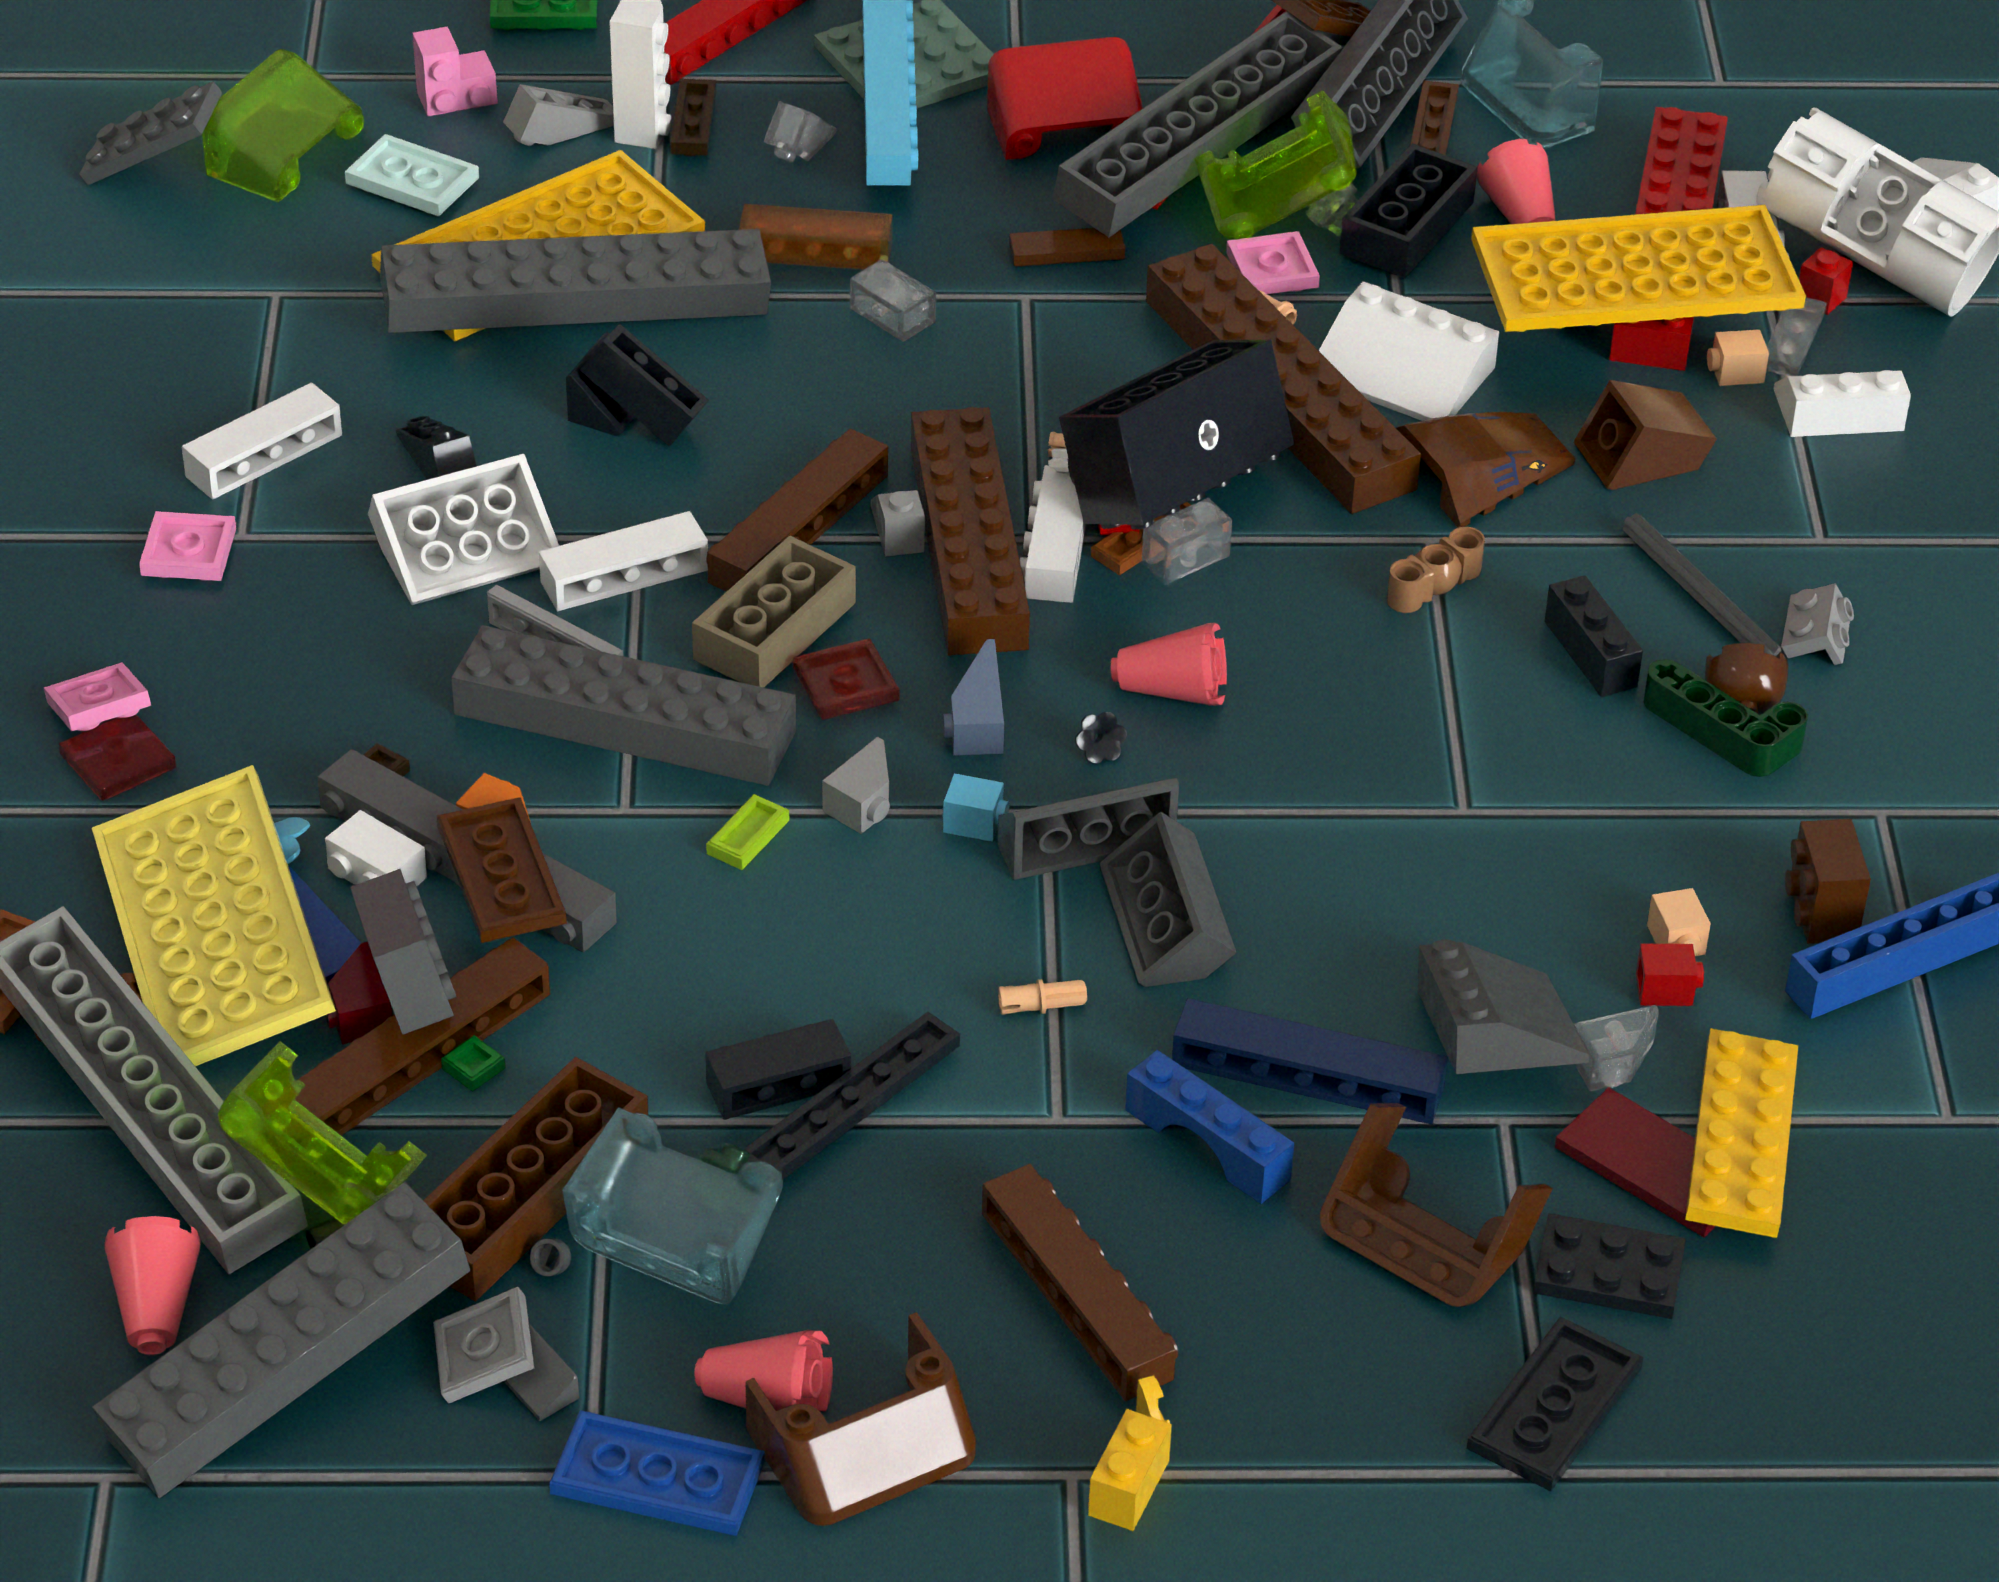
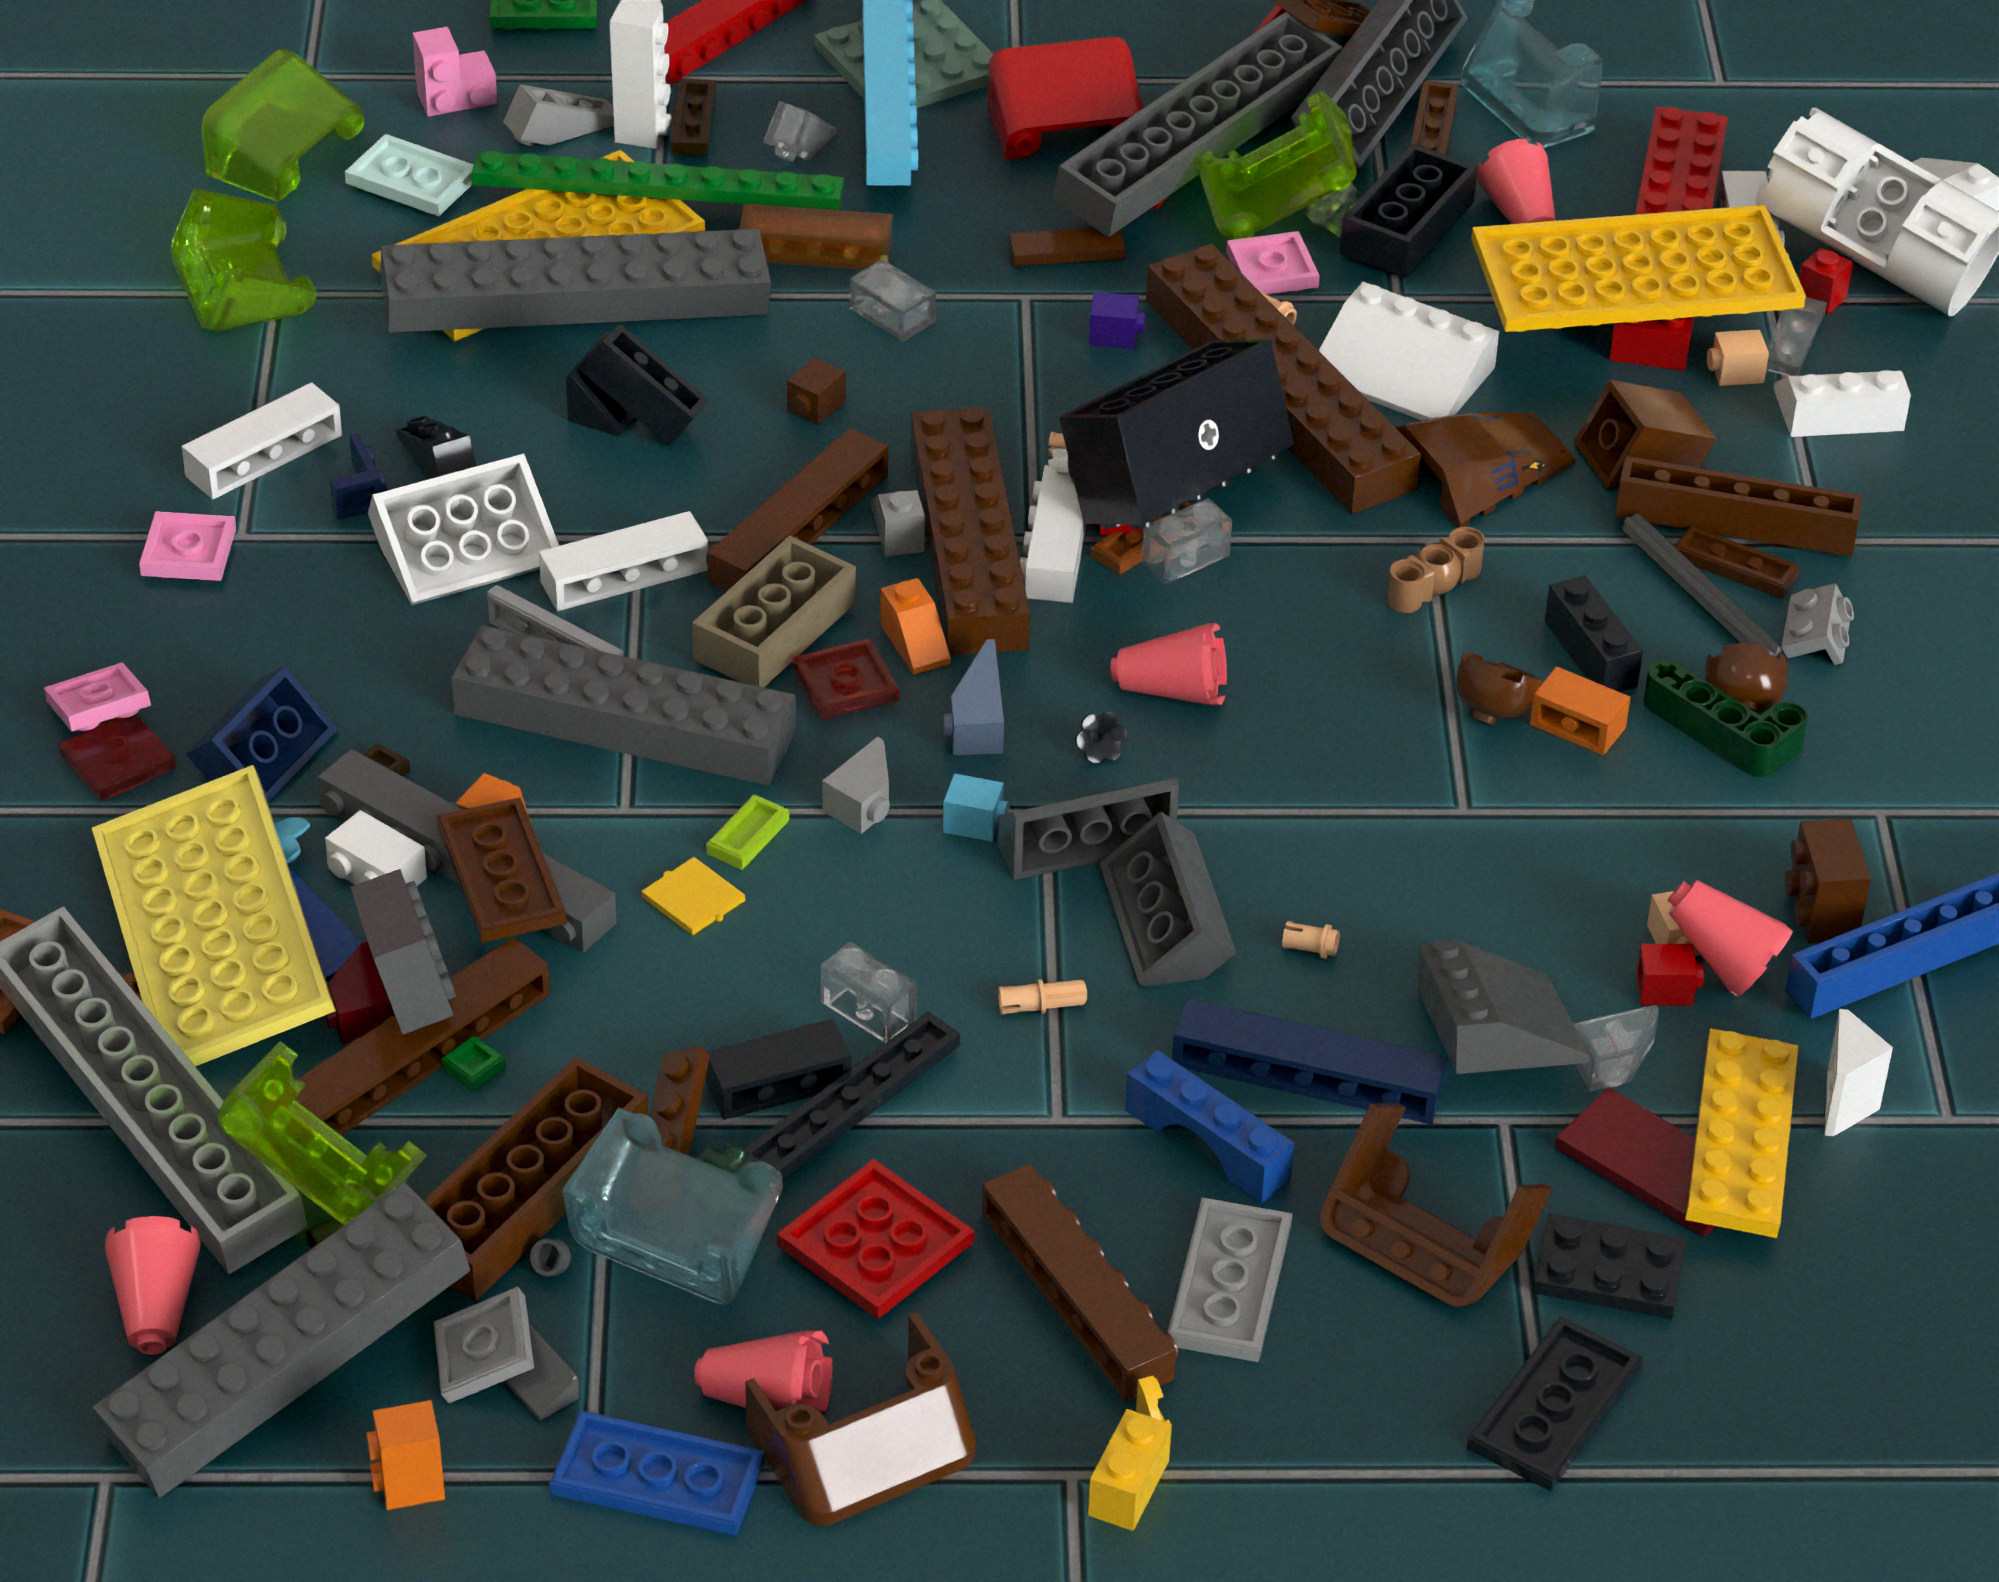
(150, 132): dark grey plate -> none
(231, 262): none -> clear neon green windscreen
(269, 727): none -> dark blue slope
(354, 492): none -> dark blue bracket
(407, 1455): none -> orange brick
(657, 180): none -> green plate
(679, 1096): none -> reddish brown plate
(693, 896): none -> yellow piece
(816, 391): none -> reddish brown brick
(868, 992): none -> clear brick
(875, 1238): none -> red plate
(914, 626): none -> orange slope
(1115, 320): none -> dark purple brick
(1230, 1279): none -> light grey tile
(1311, 939): none -> light nougat pin
(1494, 688): none -> reddish brown cylinder
(1580, 710): none -> orange brick
(1727, 933): none -> coral cone
(1738, 562): none -> reddish brown tile
(1739, 506): none -> reddish brown brick
(1854, 1073): none -> white slope

